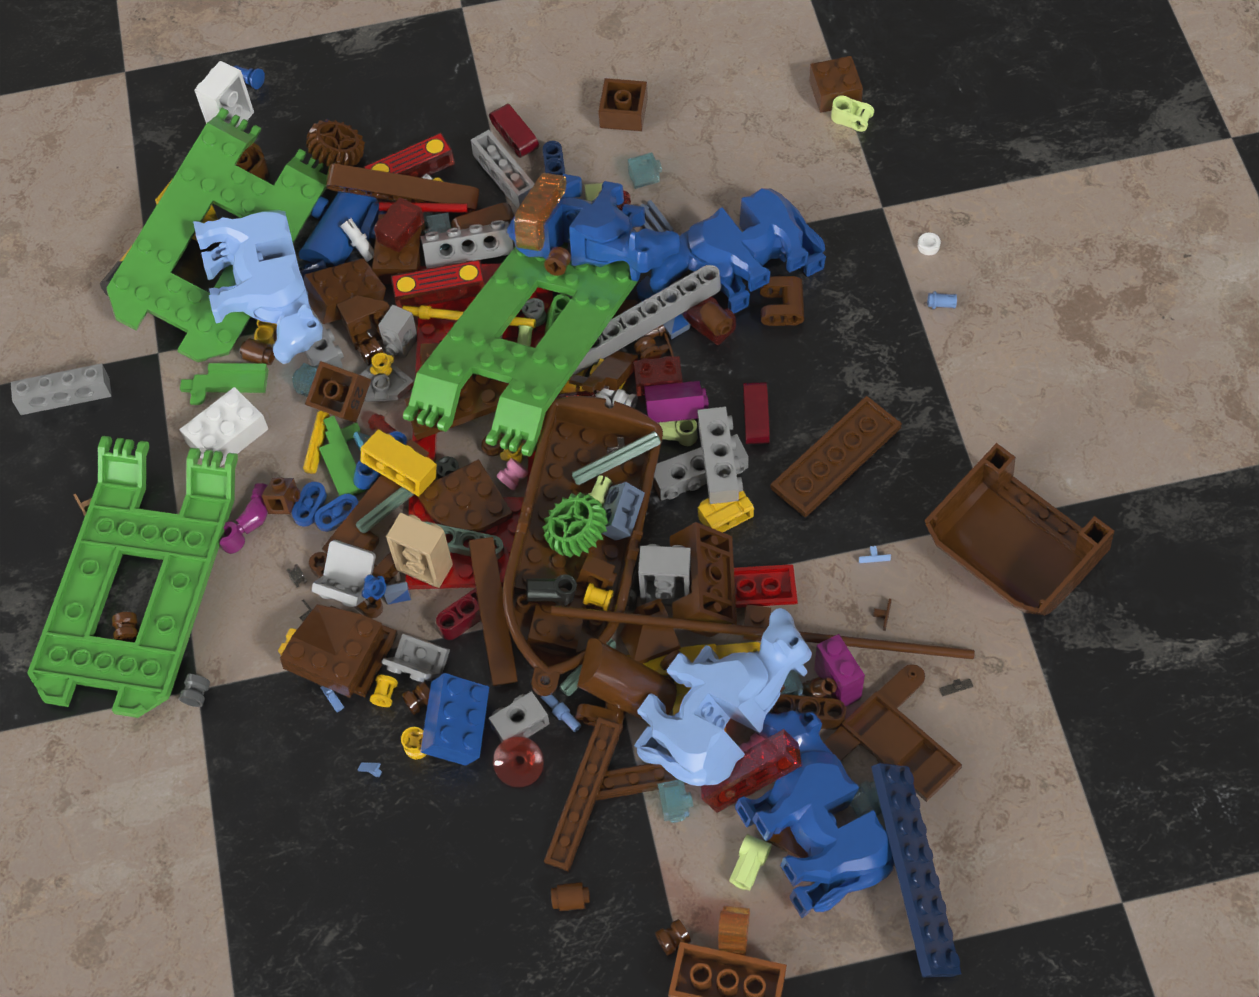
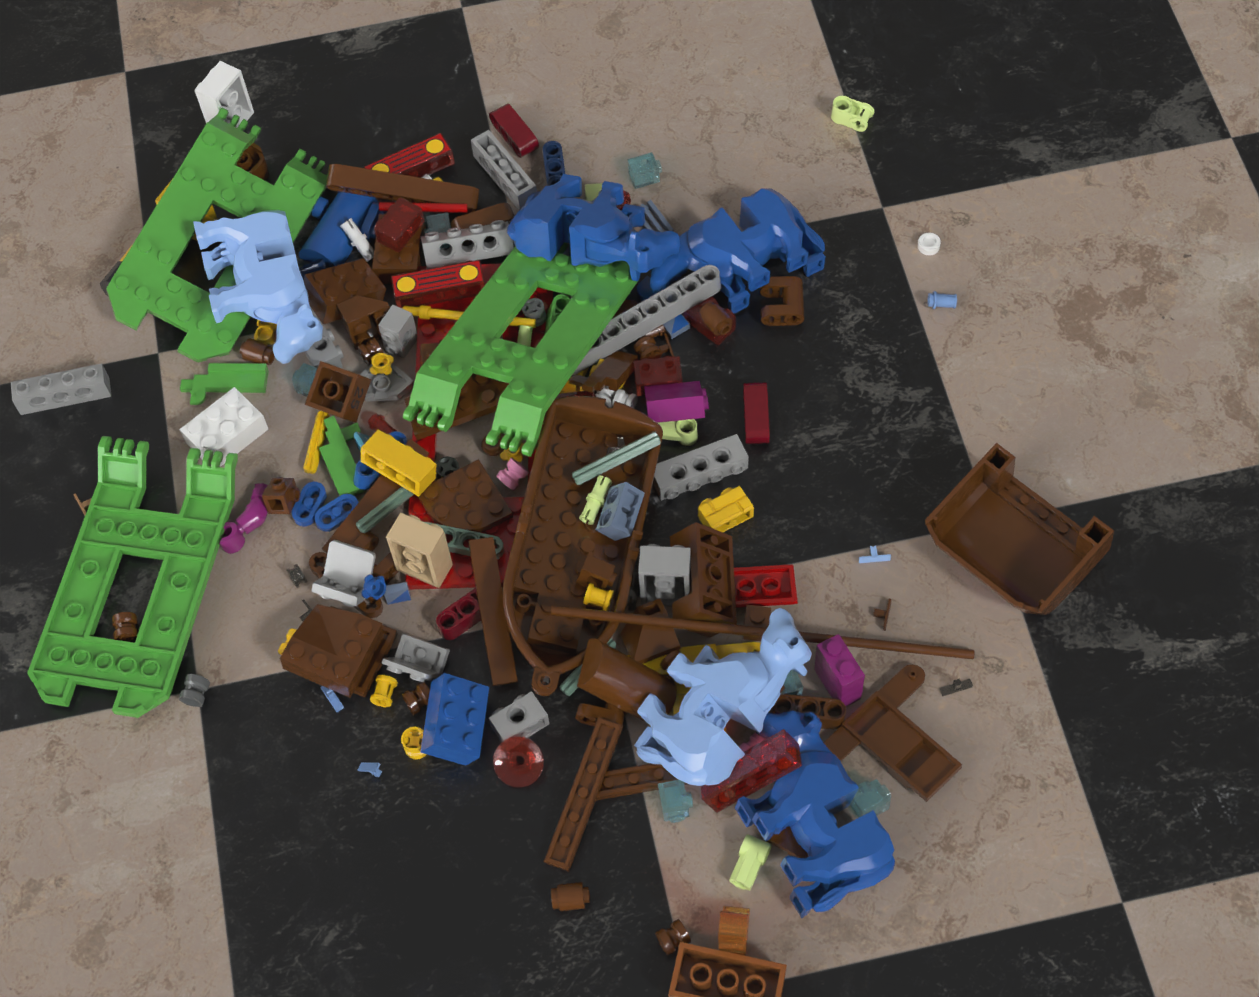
(252, 76): blue pin -> none
(335, 143): reddish brown gear -> none
(536, 210): clear orange beam -> none
(549, 589): pearl dark grey piece -> none
(557, 261): reddish brown wheel -> none
(561, 711): medium blue bar -> none
(578, 530): bright green gear -> none
(623, 104): reddish brown brick -> none
(719, 488): light grey brick -> none
(819, 687): reddish brown pin -> none
(834, 79): reddish brown brick -> none
(835, 456): reddish brown plate -> none
(916, 871): dark blue plate -> none

